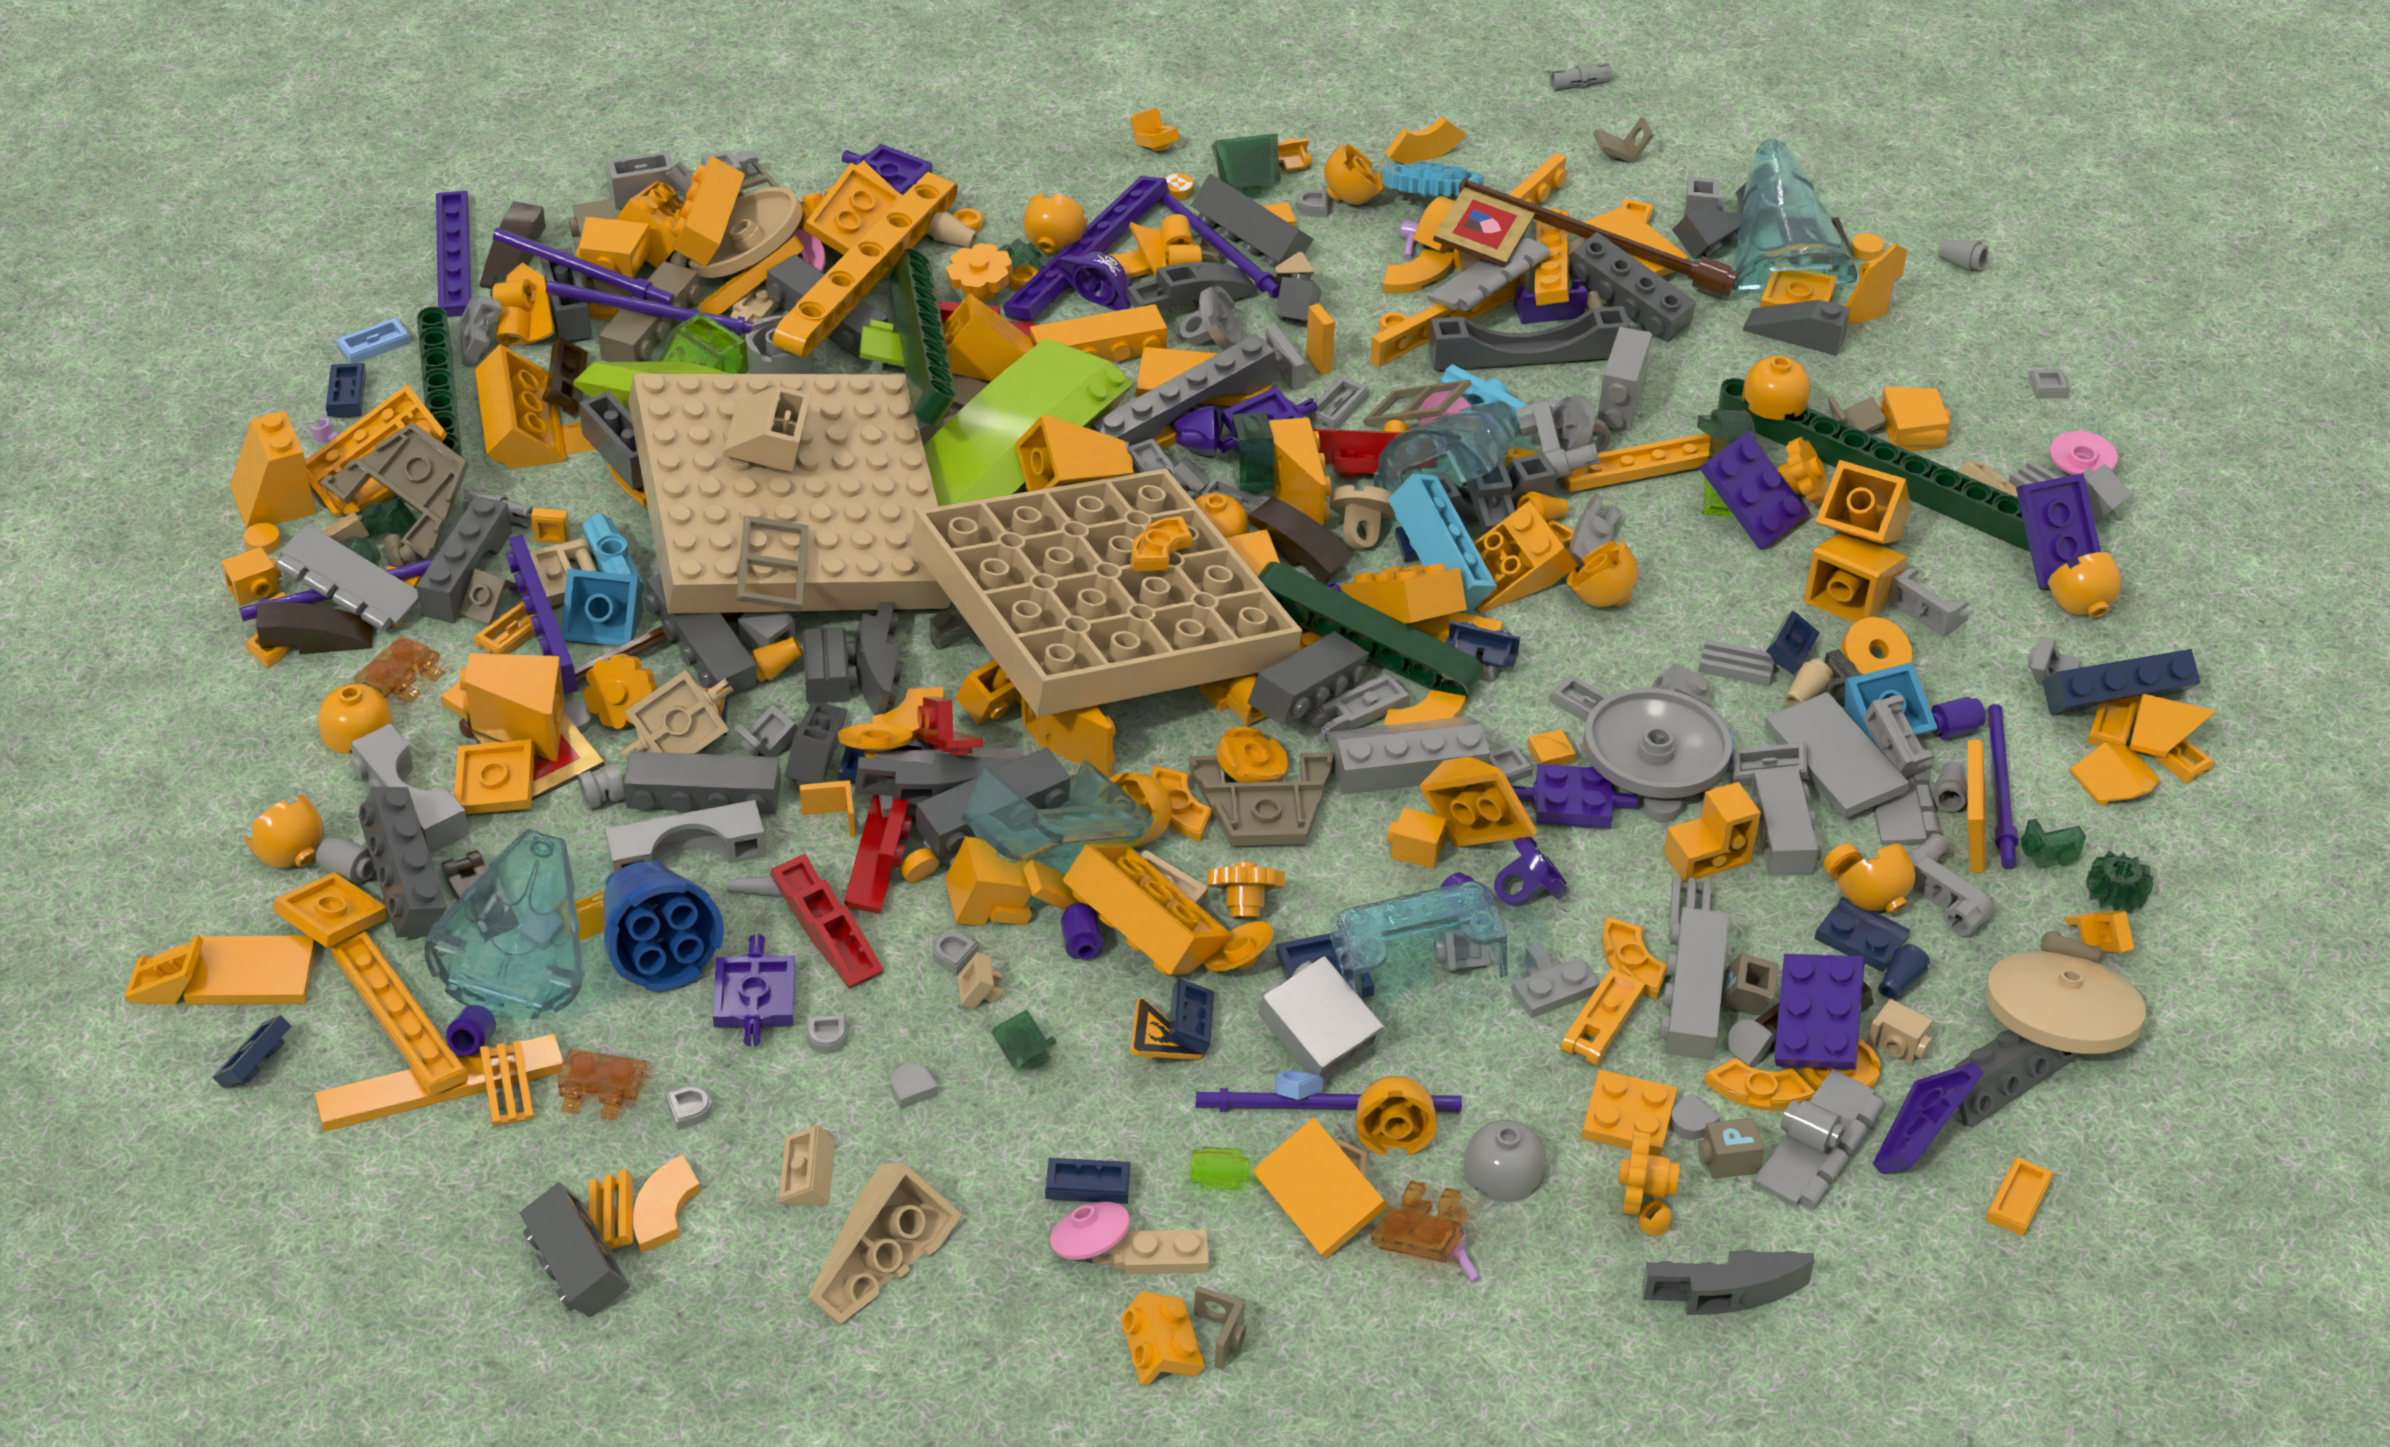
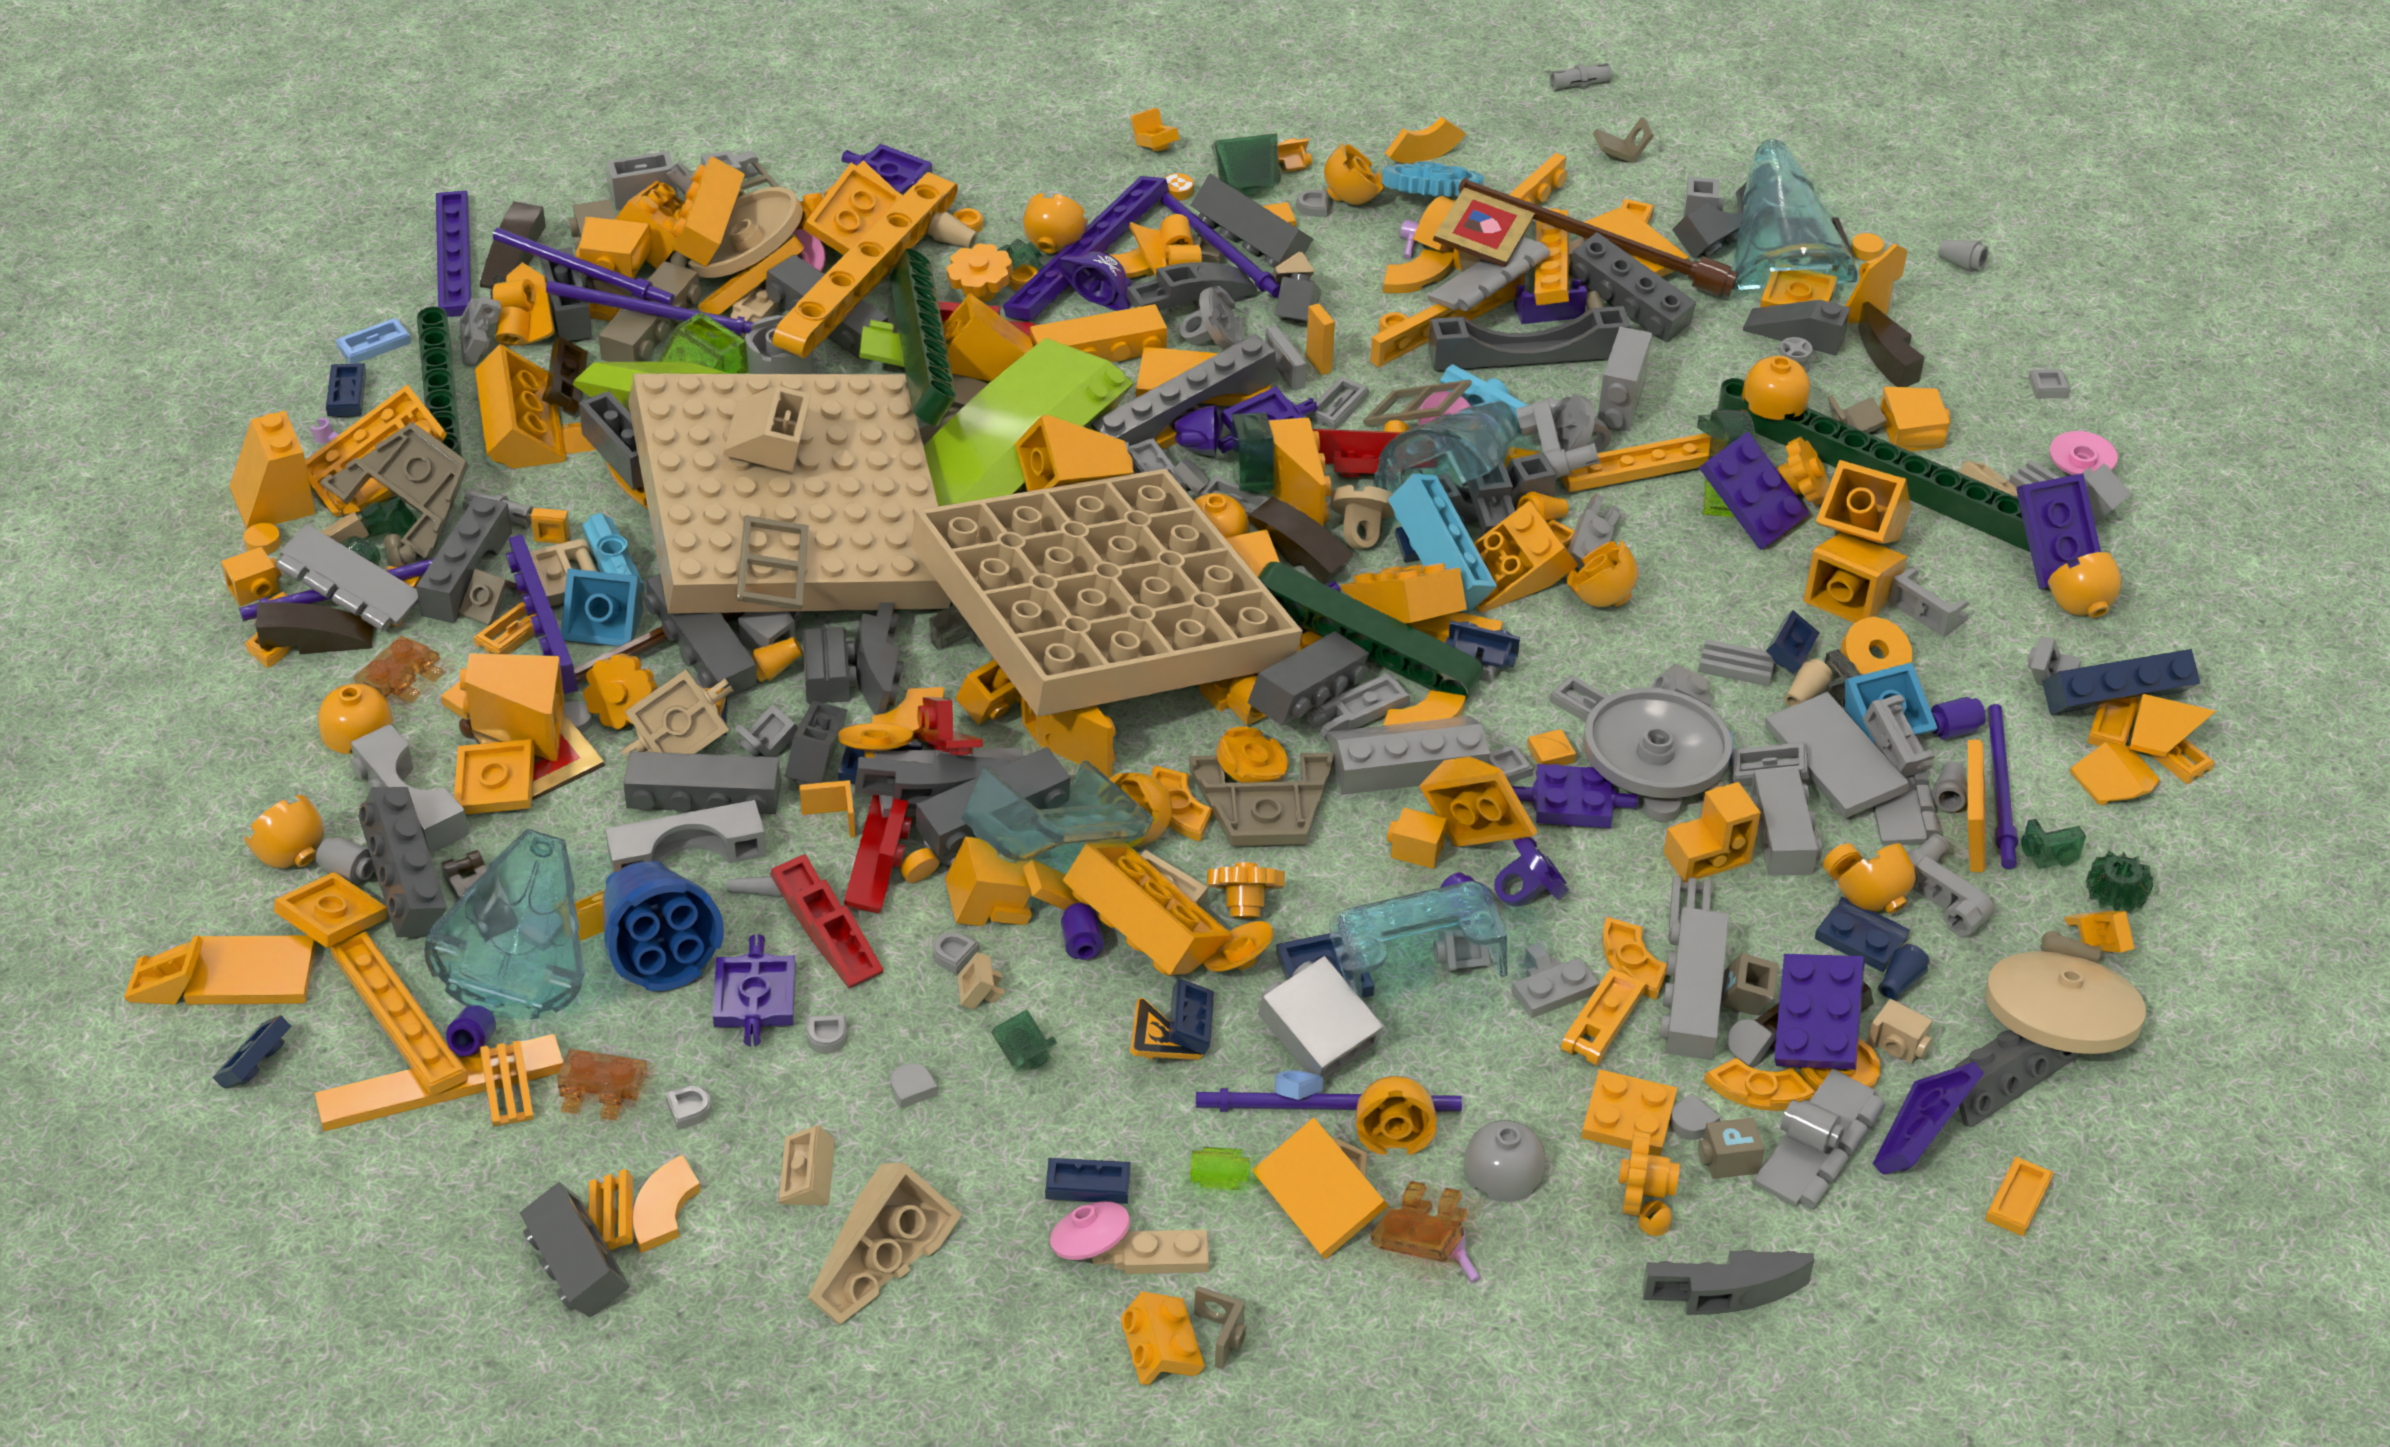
(601, 786): light grey wheel -> none
(1161, 538): light orange tile -> none
(1798, 350): none -> light grey wheel
(1889, 347): none -> dark brown slope

